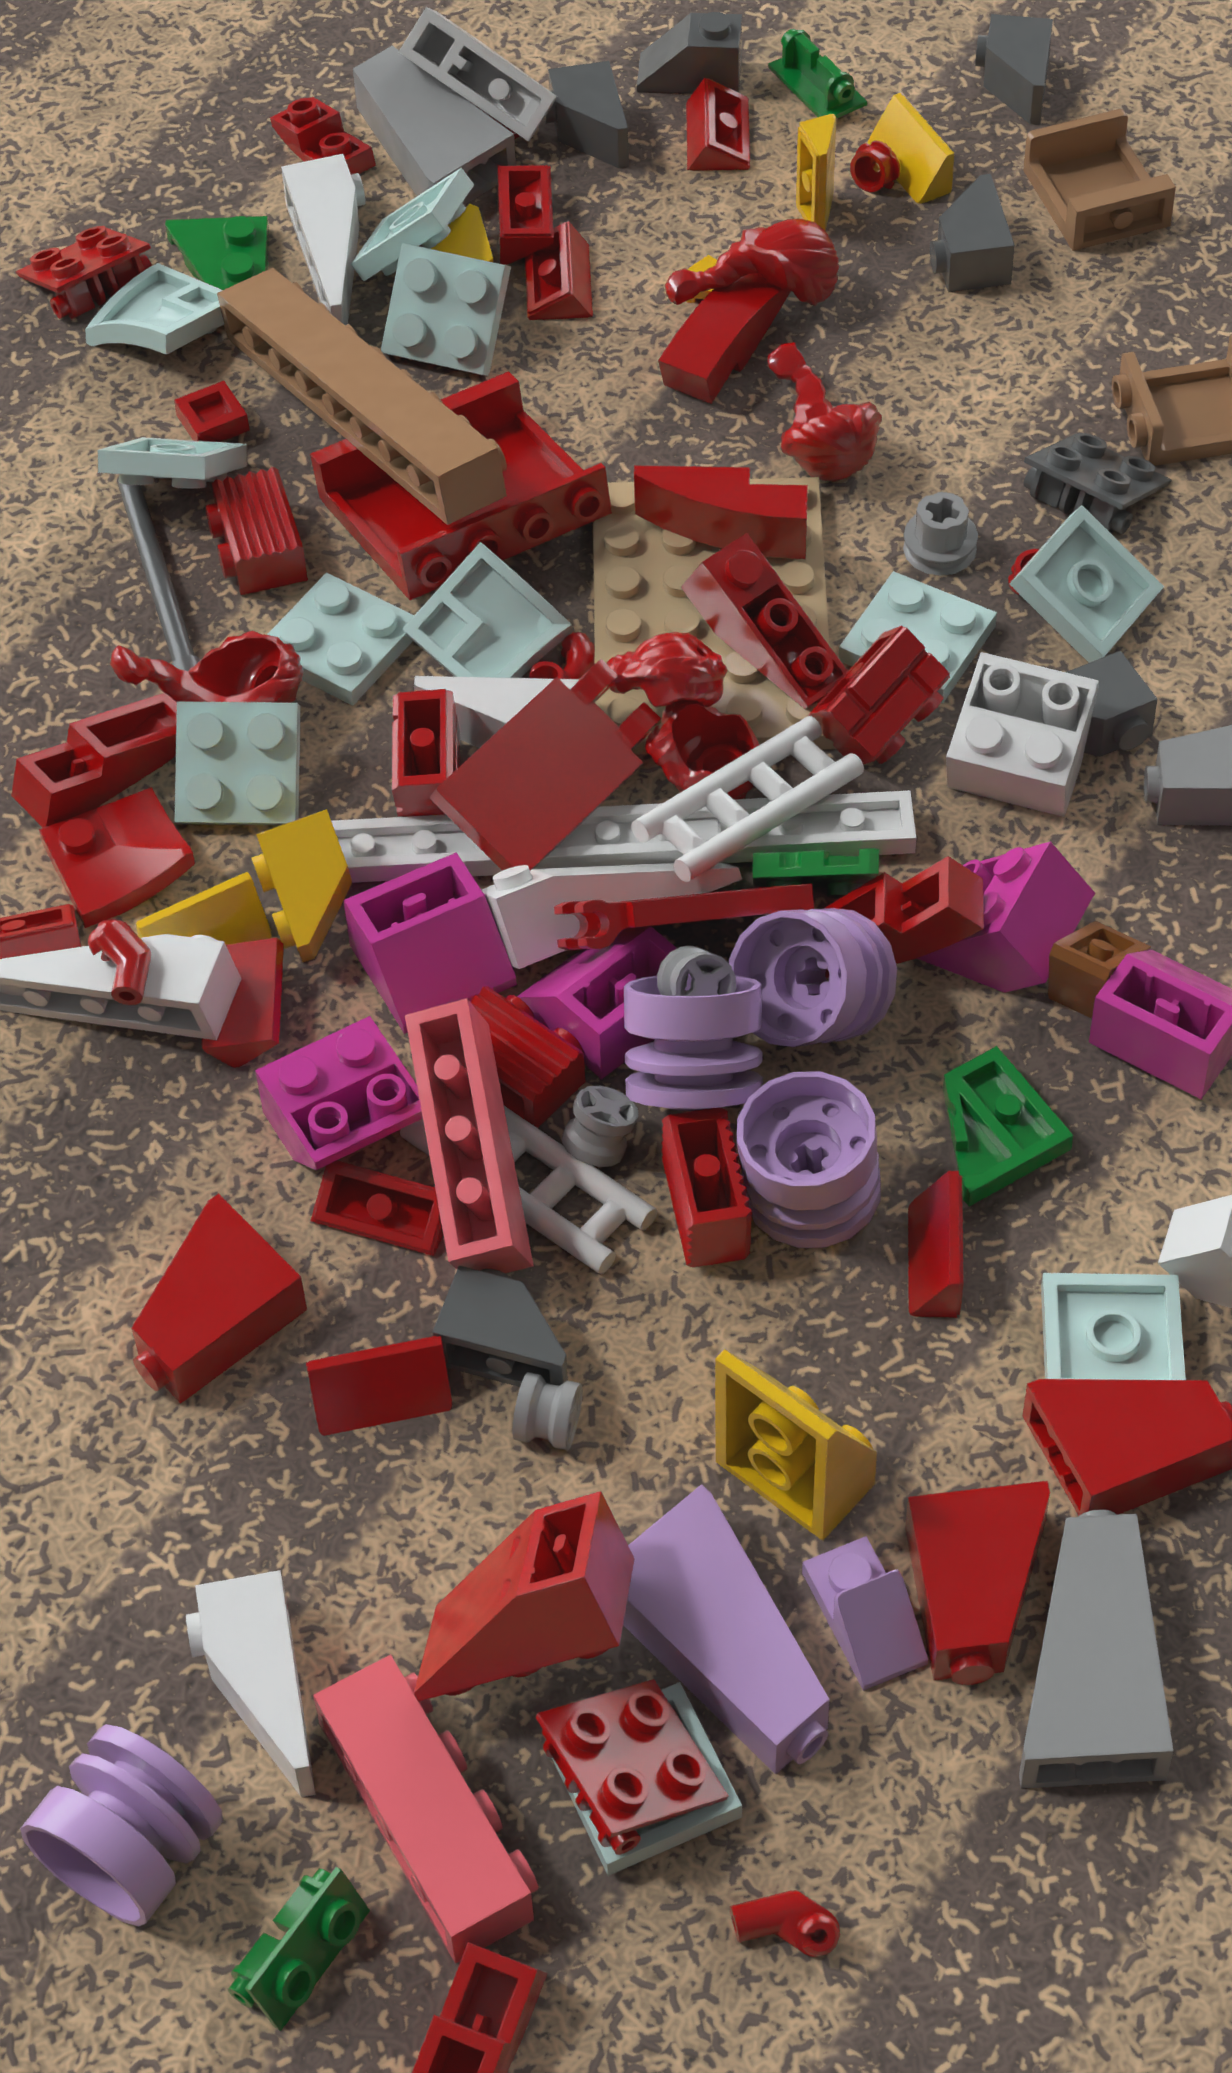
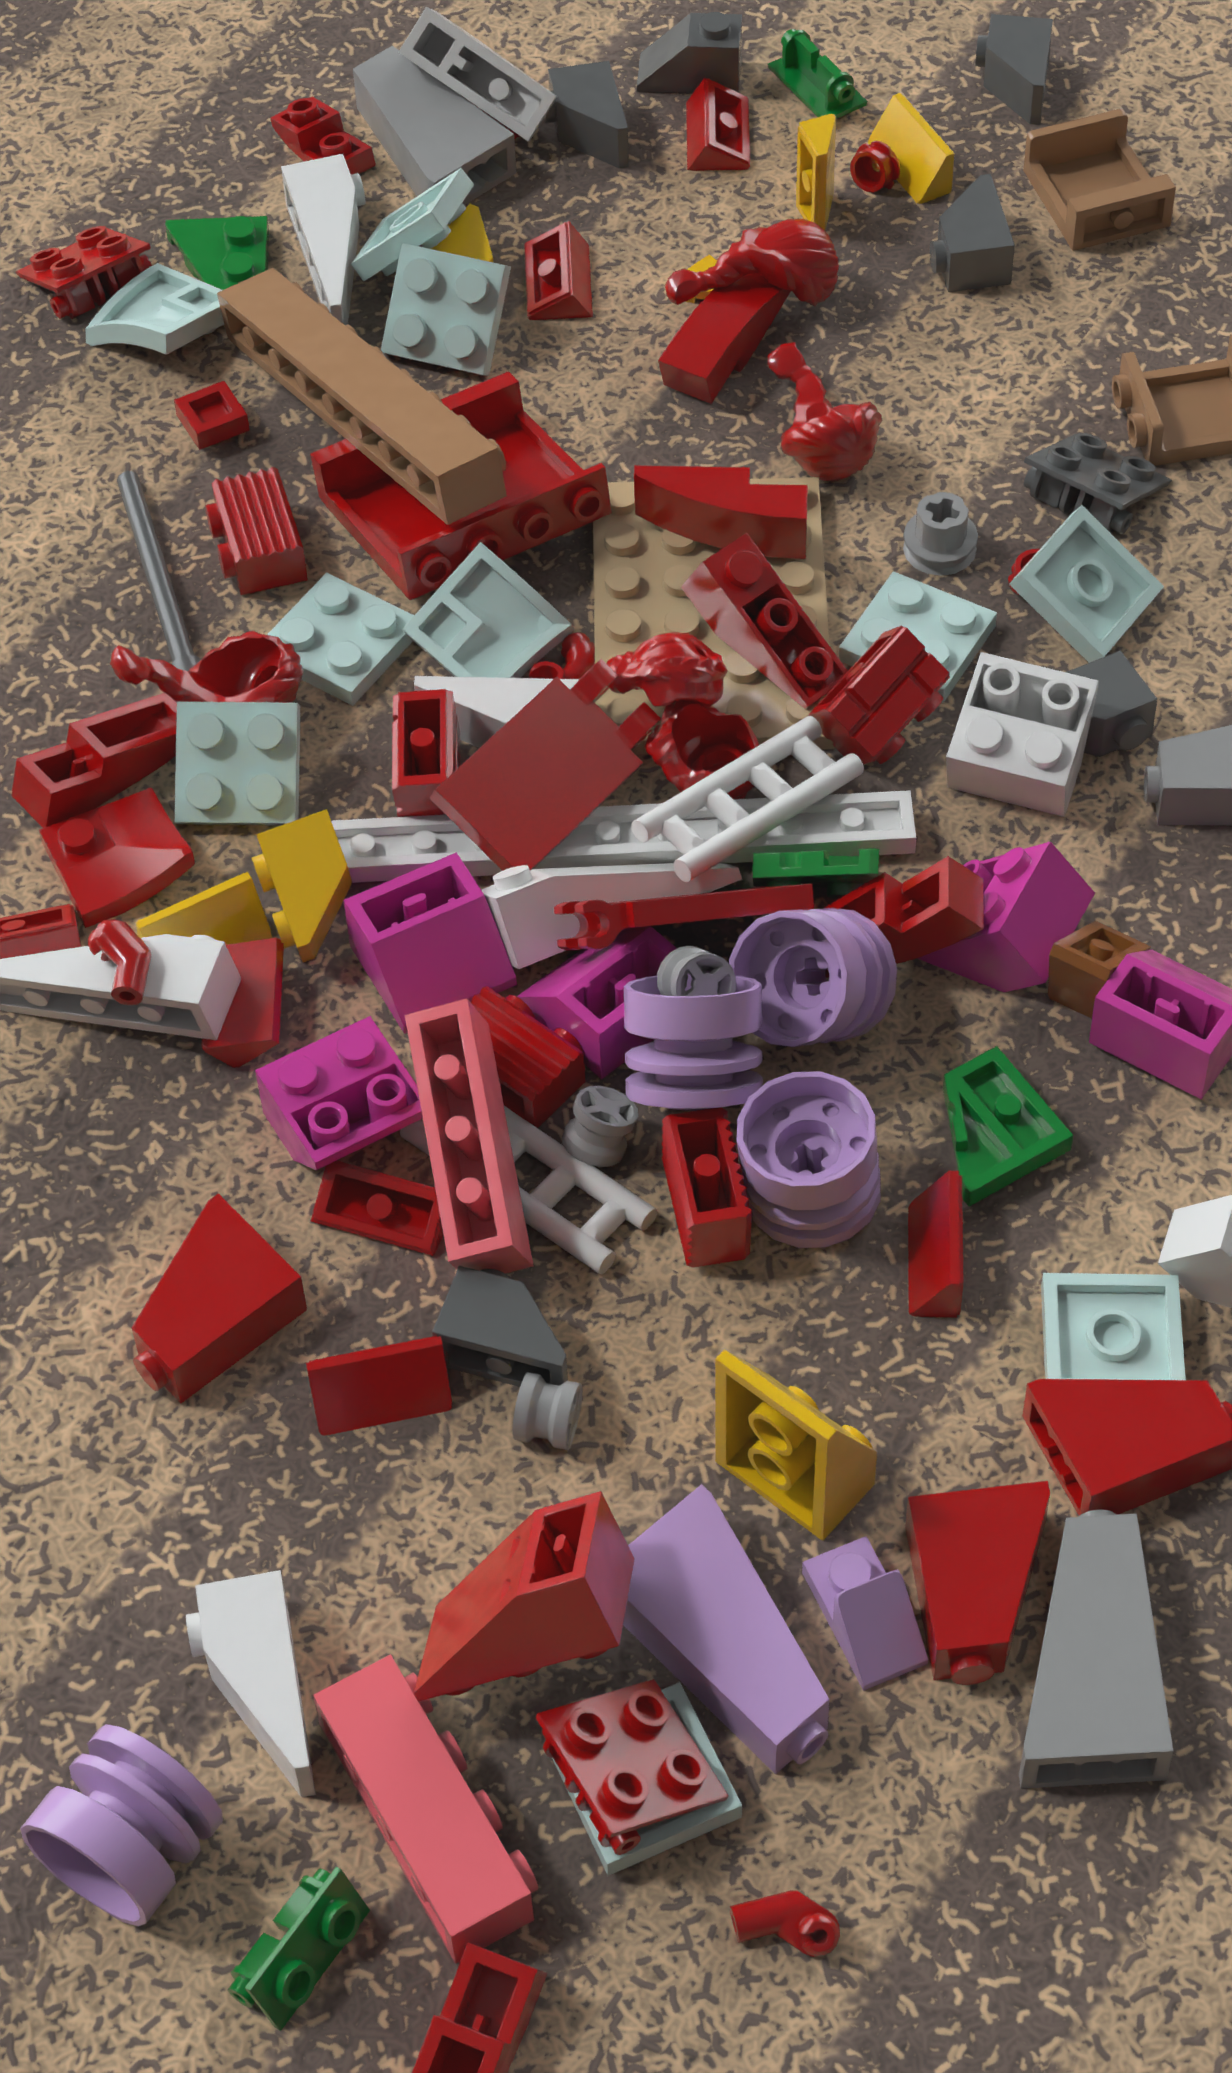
(184, 461): light aqua plate -> none
(524, 211): red slope -> none

